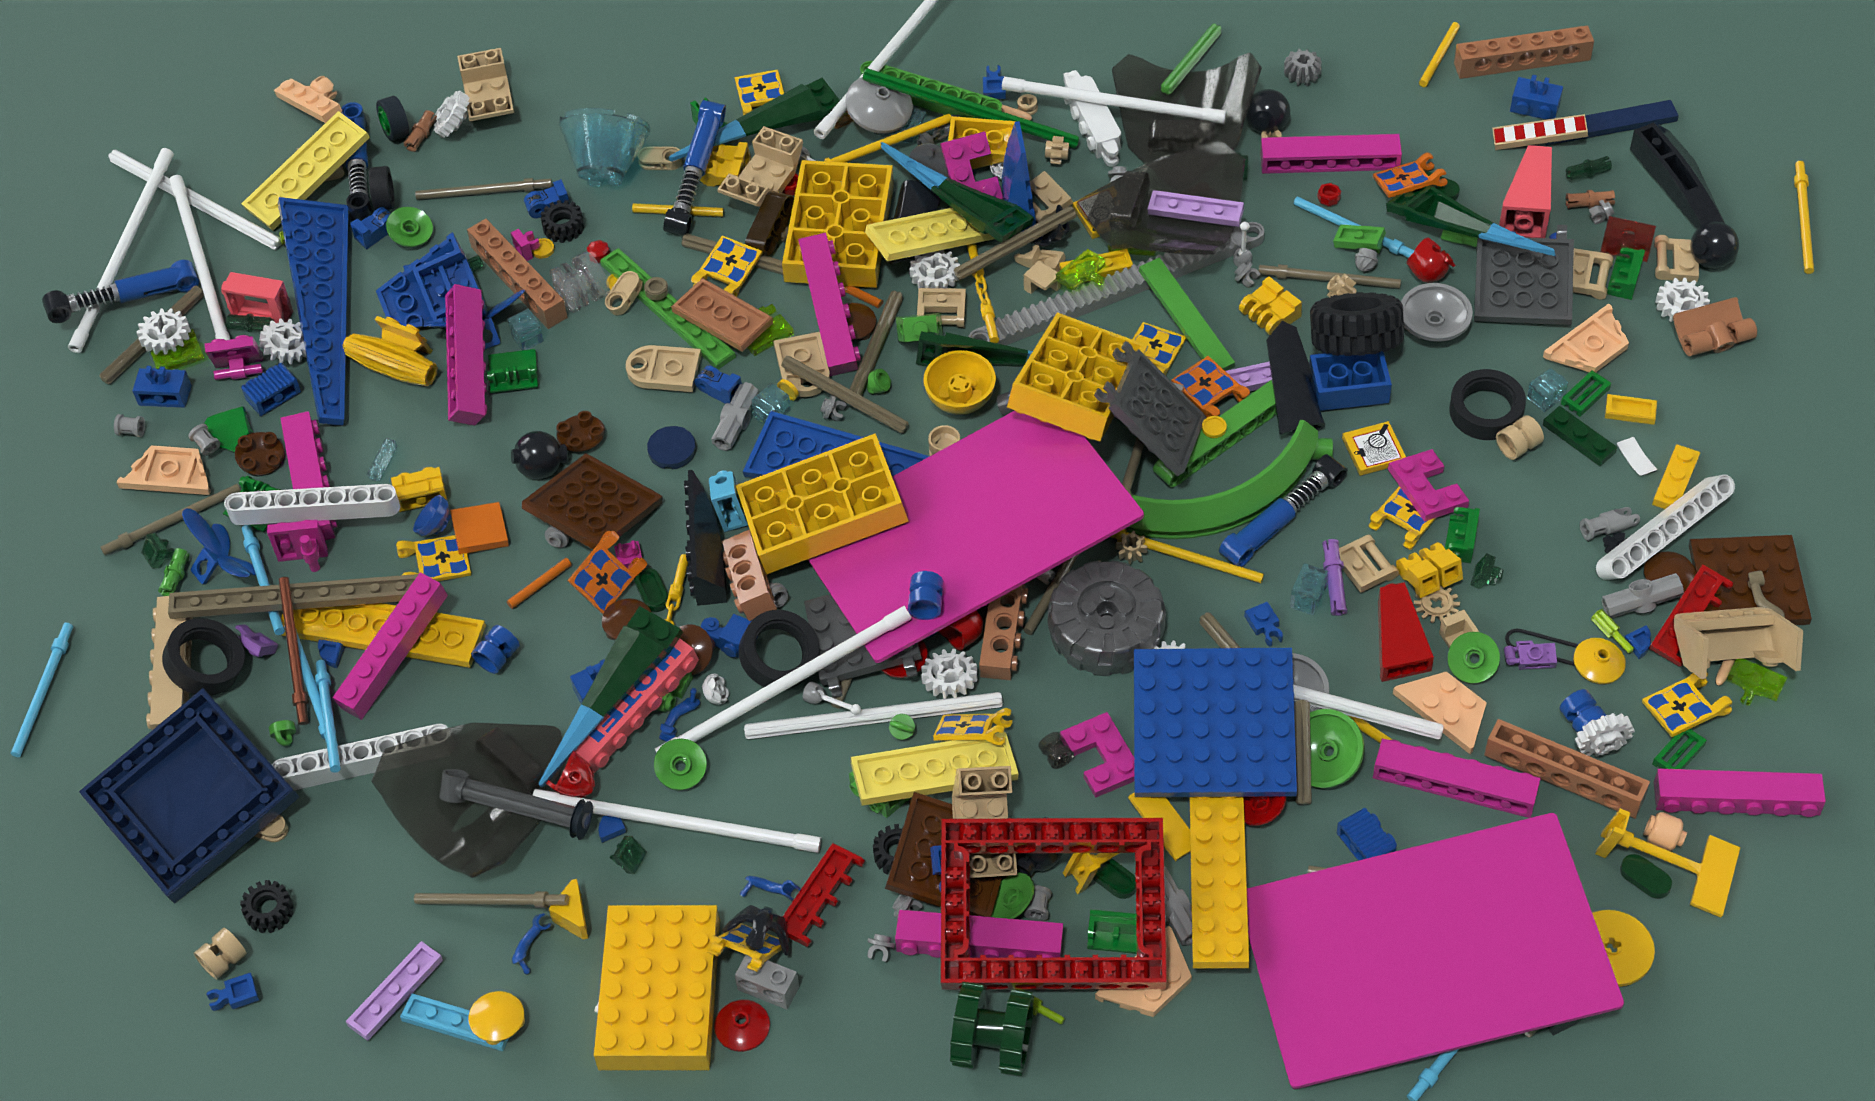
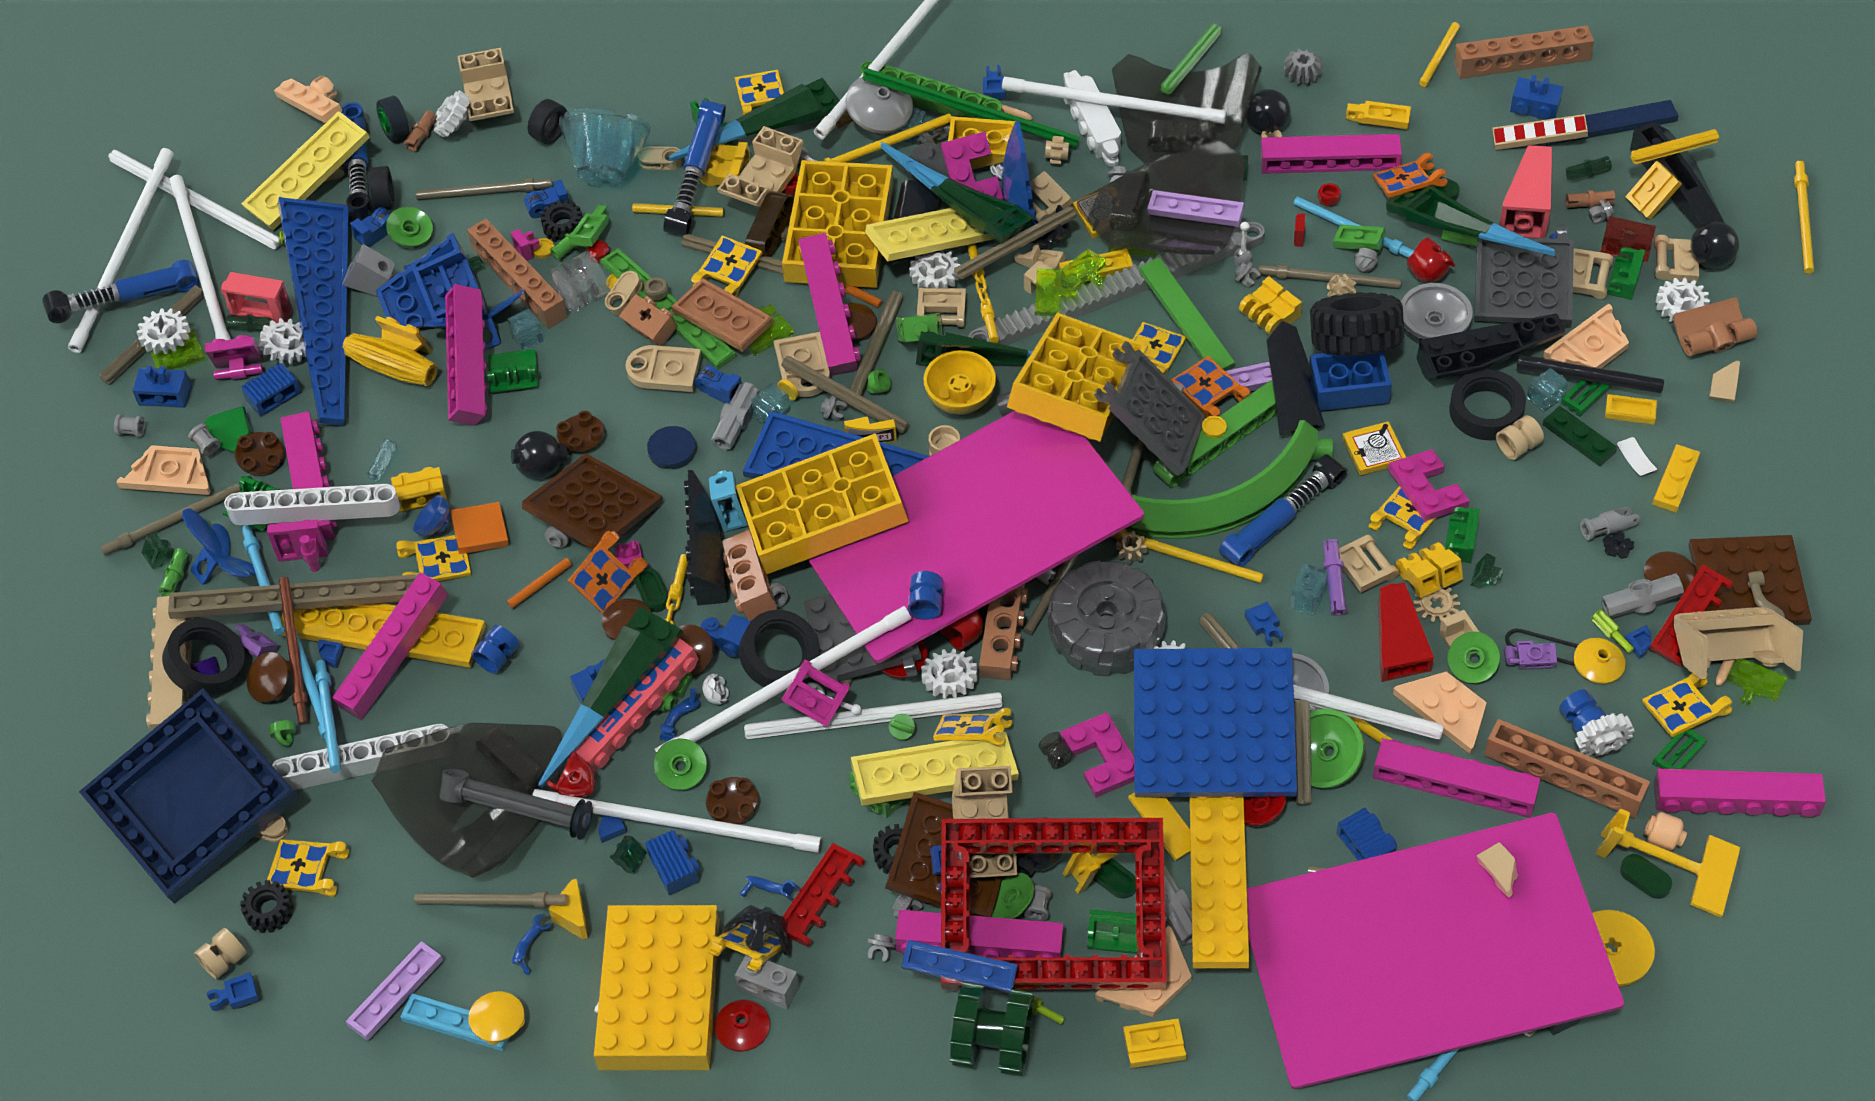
(58, 649): medium azure bar -> none
(206, 666): none -> dark purple slope
(268, 677): none -> reddish brown dish
(302, 863): none -> yellow flag
(368, 271): none -> light grey torso
(538, 119): none -> black tyre
(562, 247): none -> bright green pin
(590, 227): none -> bright green hinge
(648, 320): none -> nougat brick
(672, 862): none -> blue brick
(732, 800): none -> reddish brown dish
(809, 699): none -> dark pink plate
(861, 427): none -> yellow slope
(959, 966): none -> blue tile
(1028, 99): tan bush -> none
(1050, 292): none -> clear neon green plate
(1154, 1043): none -> yellow plate
(1299, 230): none -> red tile
(1379, 114): none -> yellow hinge
(1484, 346): none -> black wedge
(1500, 866): none -> tan slope
(1591, 373): none -> black axle
(1653, 190): none -> yellow plate
(1665, 527): white beam -> none
(1674, 146): none -> yellow axle
(1725, 383): none -> tan slope

